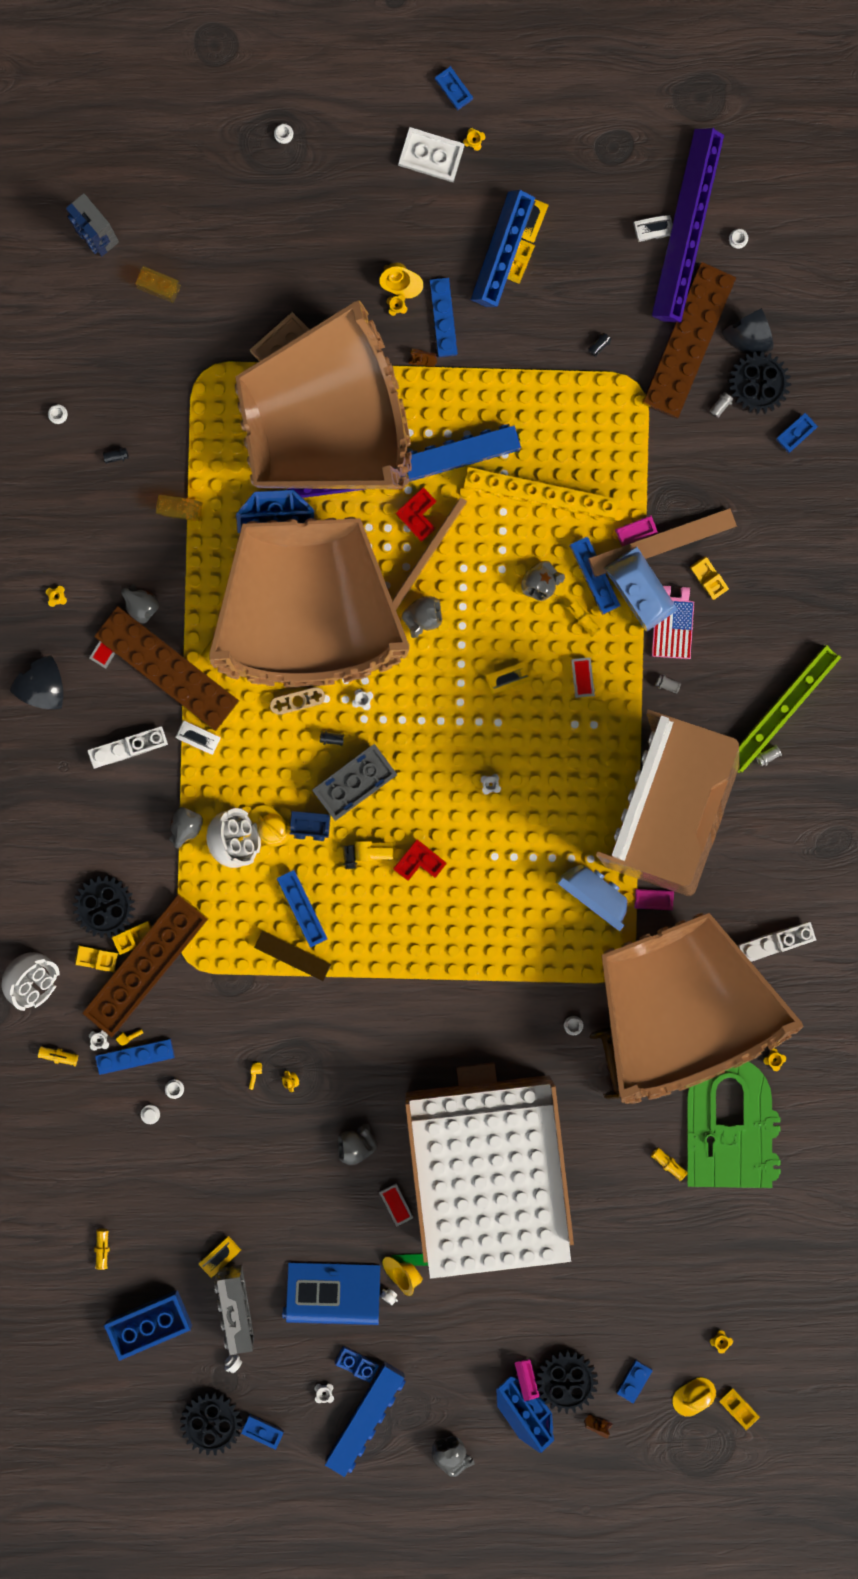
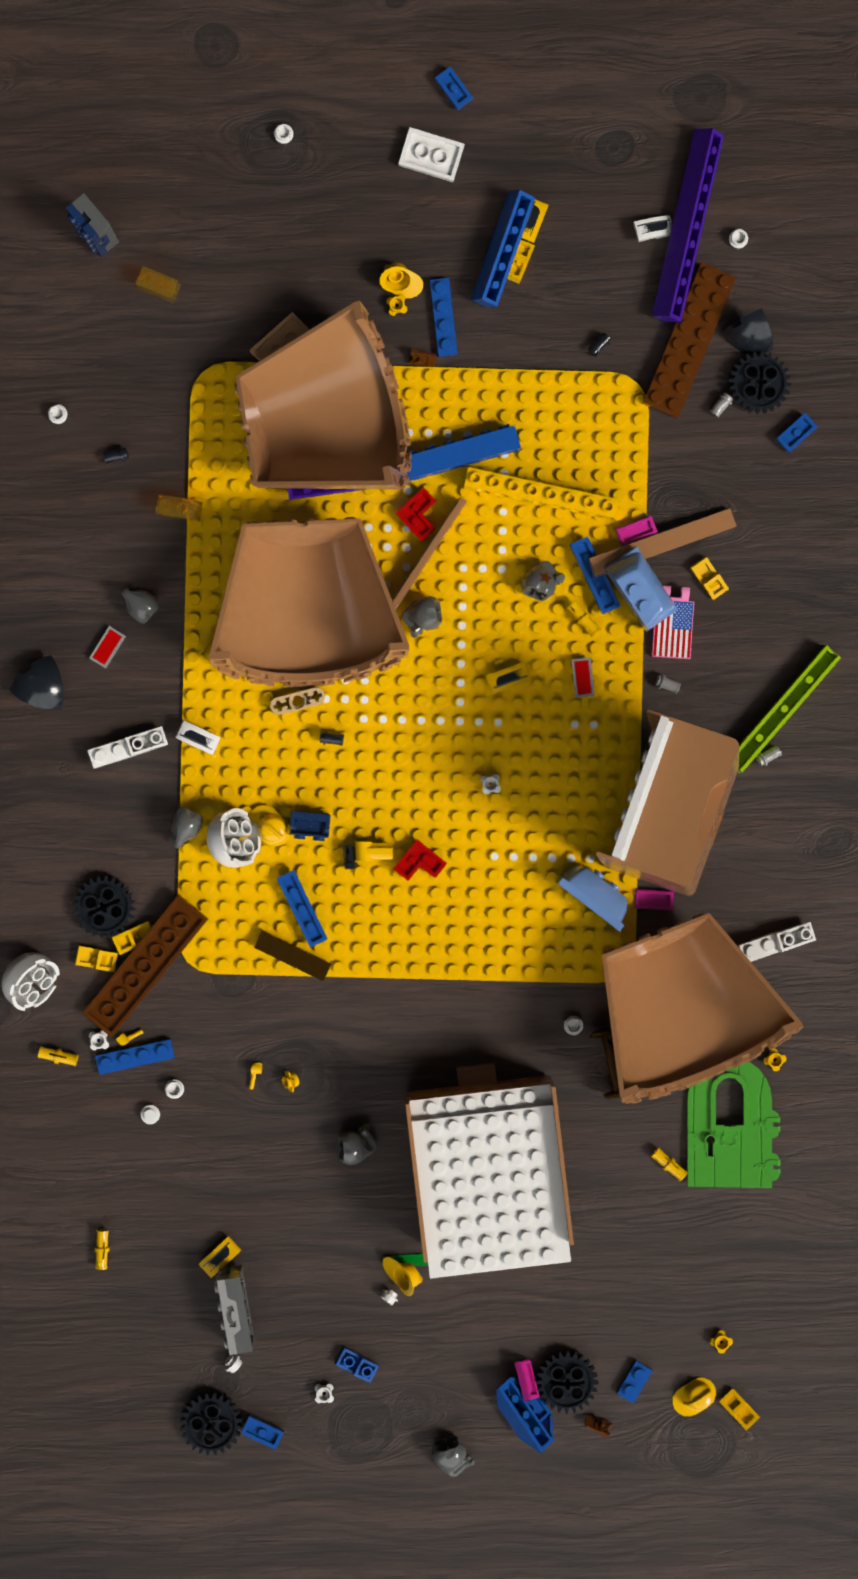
(61, 596): yellow plate -> none
(148, 1325): blue brick -> none
(167, 668): reddish brown plate -> none
(274, 505): blue wedge -> none
(343, 1298): blue door -> none
(354, 782): dark grey piece -> none
(364, 704): white plate -> none
(364, 1419): blue brick -> none
(396, 1204): red tile -> none
(472, 133): yellow plate -> none

